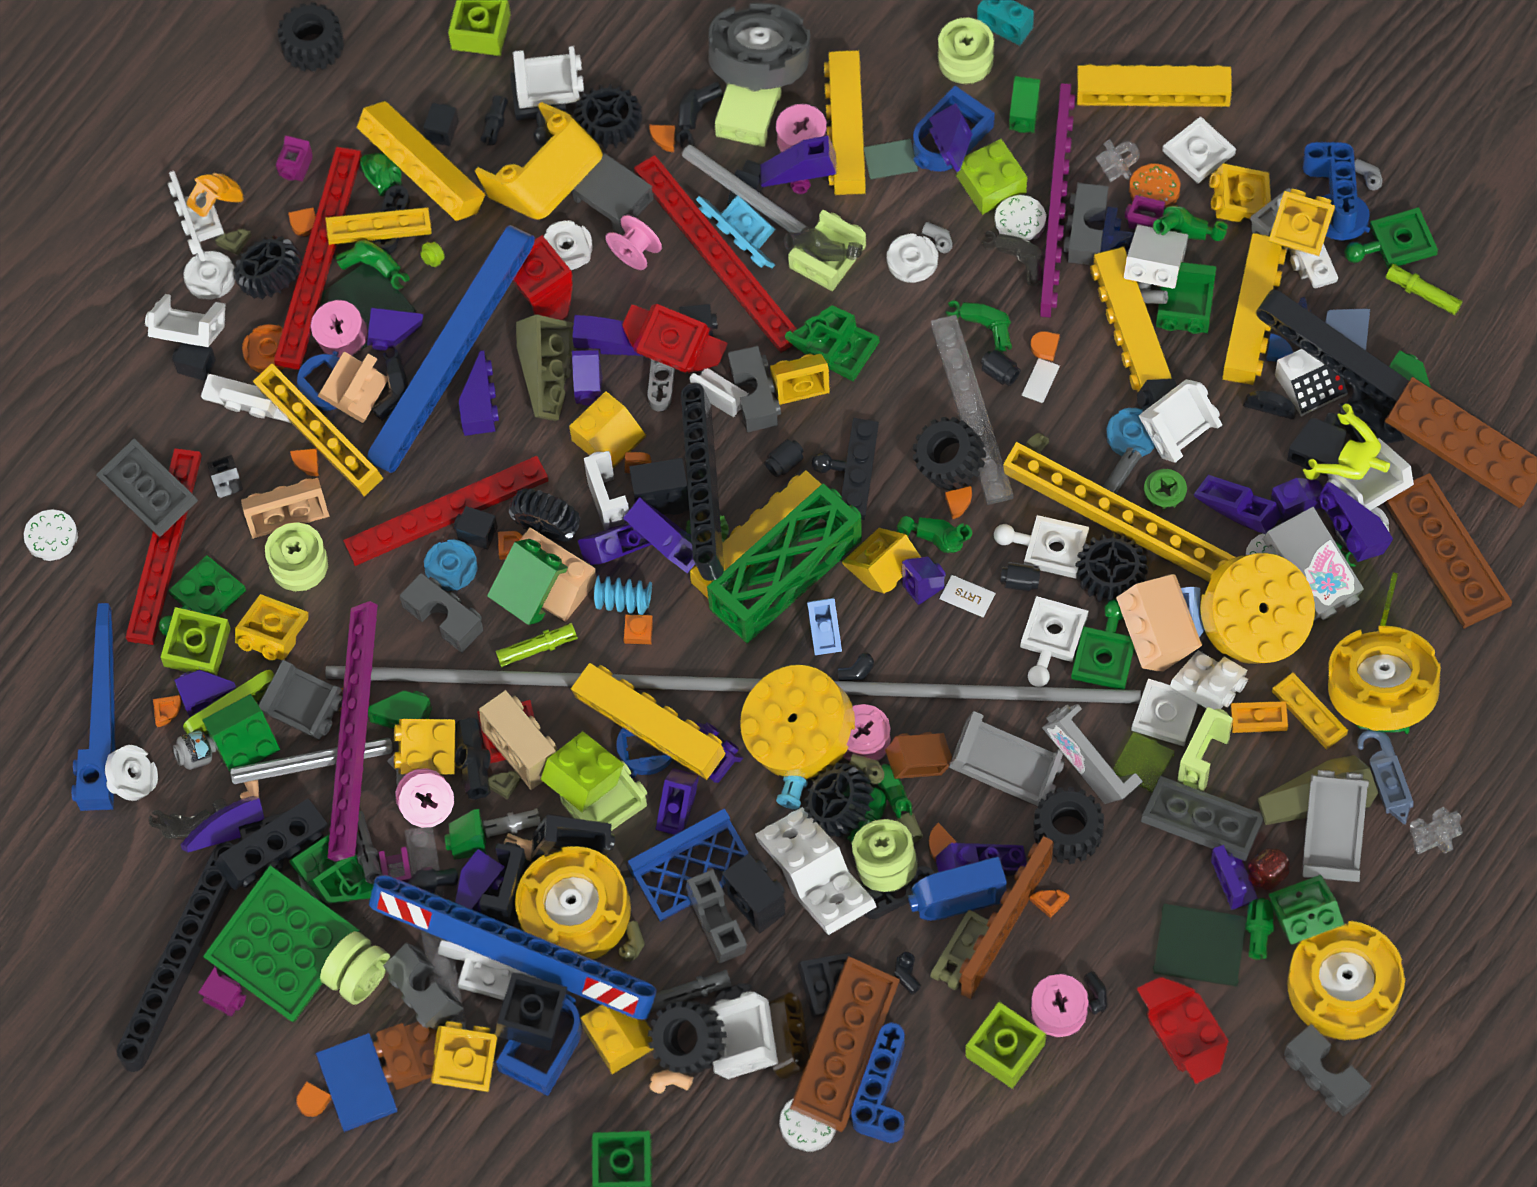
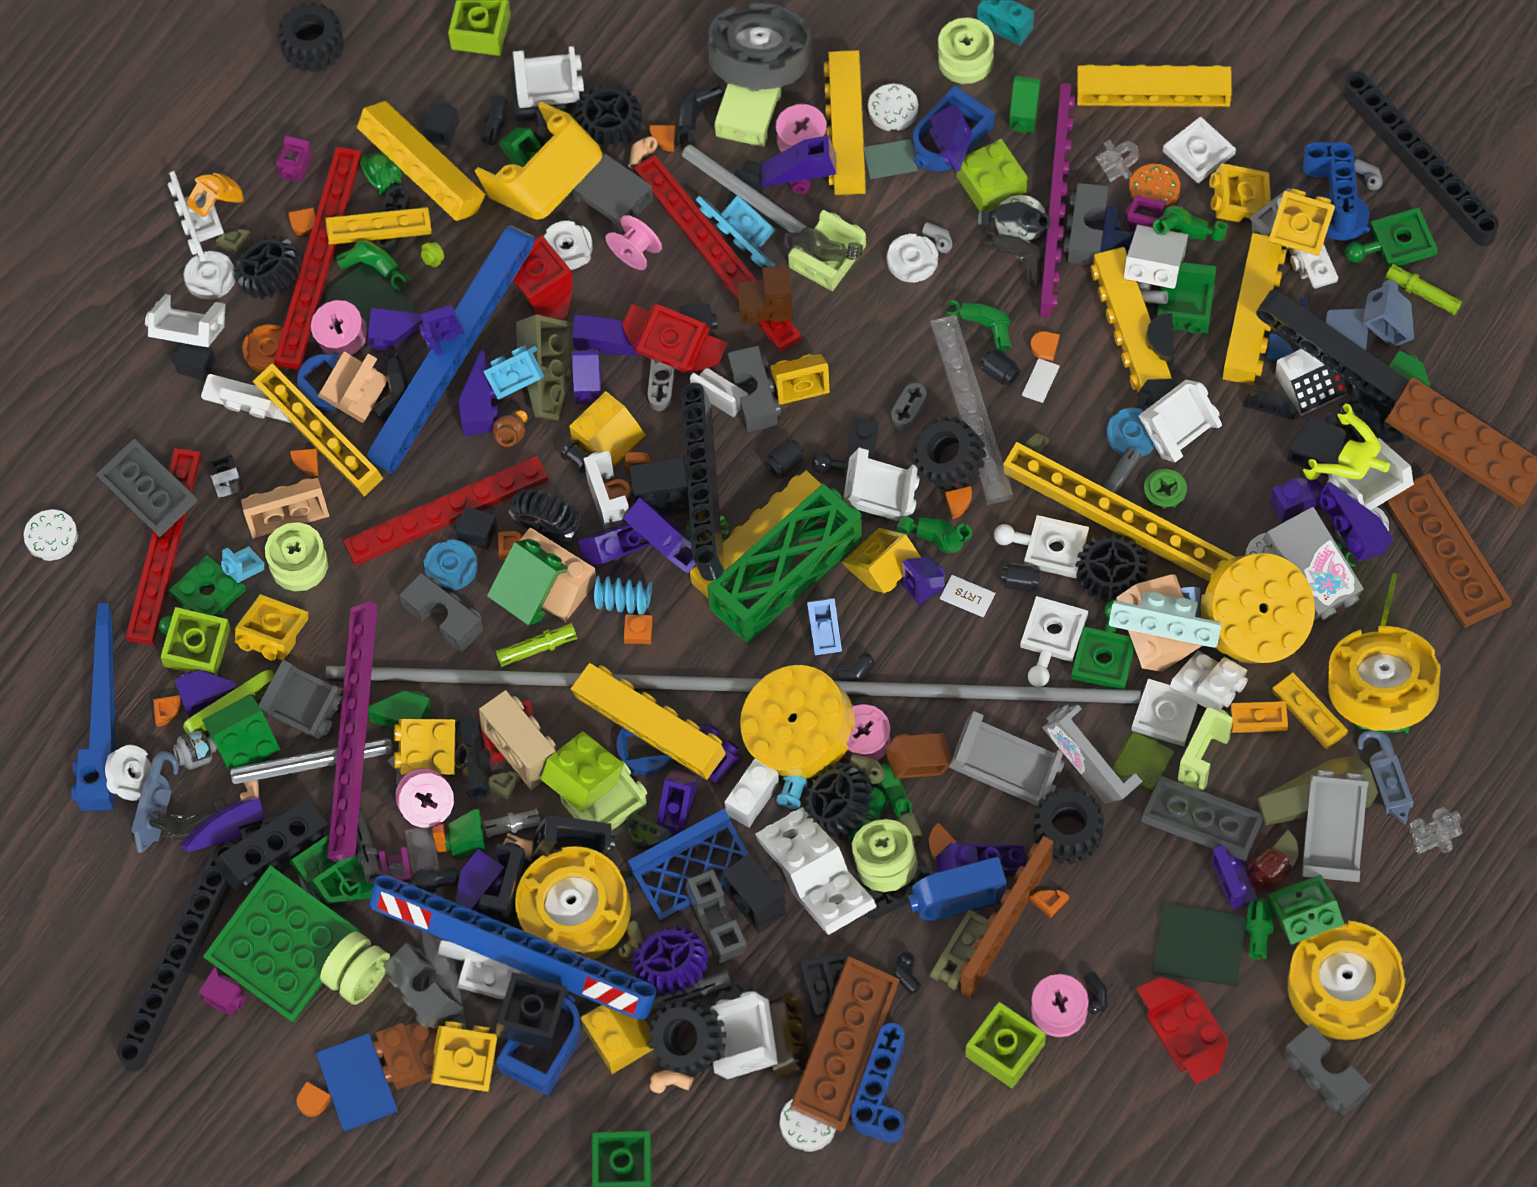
(154, 796): none -> sand blue plate
(241, 564): none -> medium azure bracket
(439, 837): none -> orange tile
(440, 325): none -> dark purple bracket
(510, 428): none -> dark orange animal
(515, 372): none -> medium azure bracket
(520, 146): none -> green slope
(575, 454): none -> black bush
(618, 488): none -> orange tile
(640, 150): none -> light nougat arm
(645, 833): none -> black tile
(682, 948): none -> dark purple gear
(752, 793): none -> white brick
(766, 298): none -> reddish brown brick
(837, 339): green slope -> none
(880, 487): none -> white panel
(893, 107): none -> white tile
(903, 404): none -> dark grey beam
(1023, 215): none -> black arm
(1160, 336): none -> black tile
(1166, 618): none -> light aqua bracket
(1238, 504): dark purple slope -> none
(1289, 847): none -> olive tile
(1389, 314): none -> sand blue torso
(1425, 168): none -> black beam

